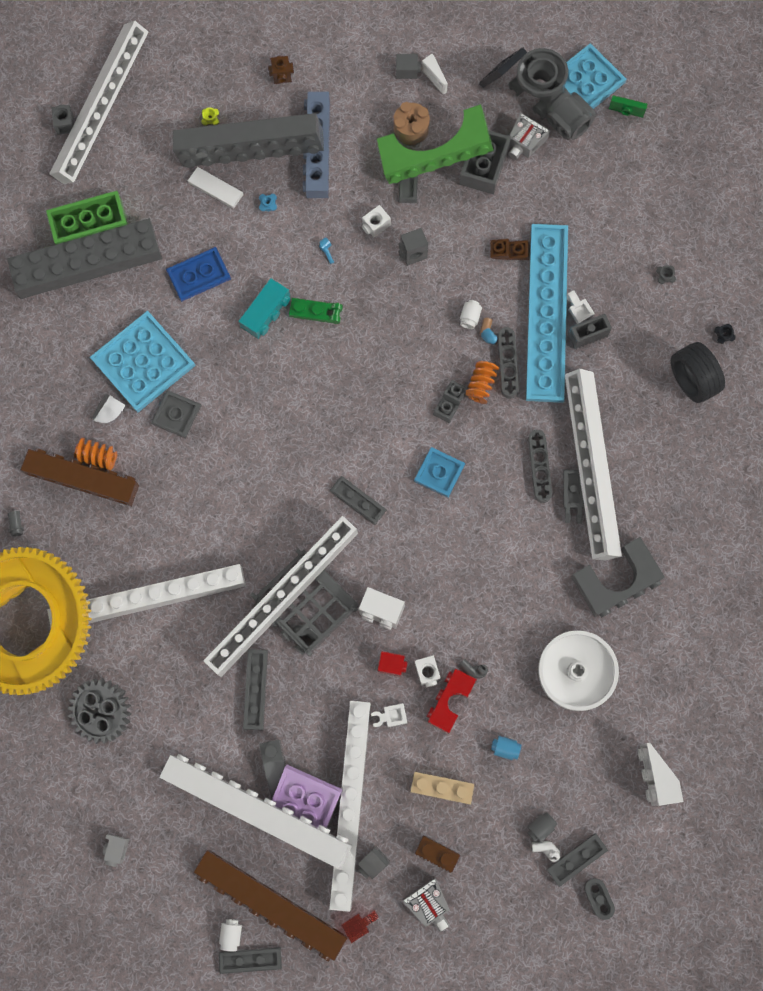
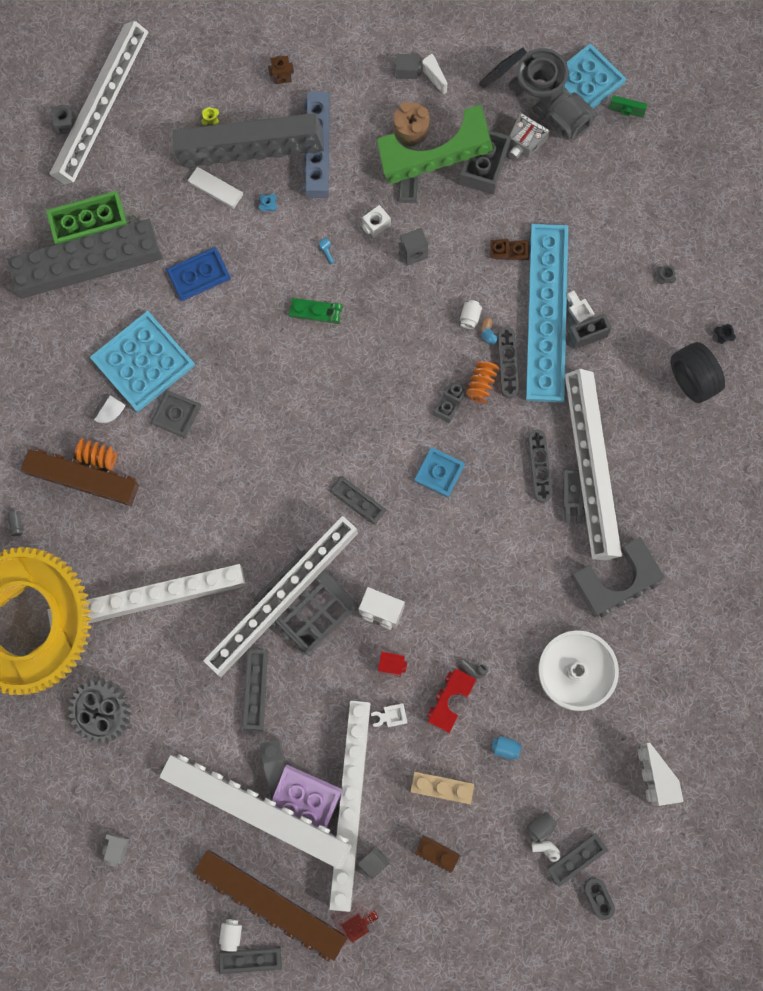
(265, 308): teal brick -> none
(424, 663): white brick -> none
(429, 905): torso -> none

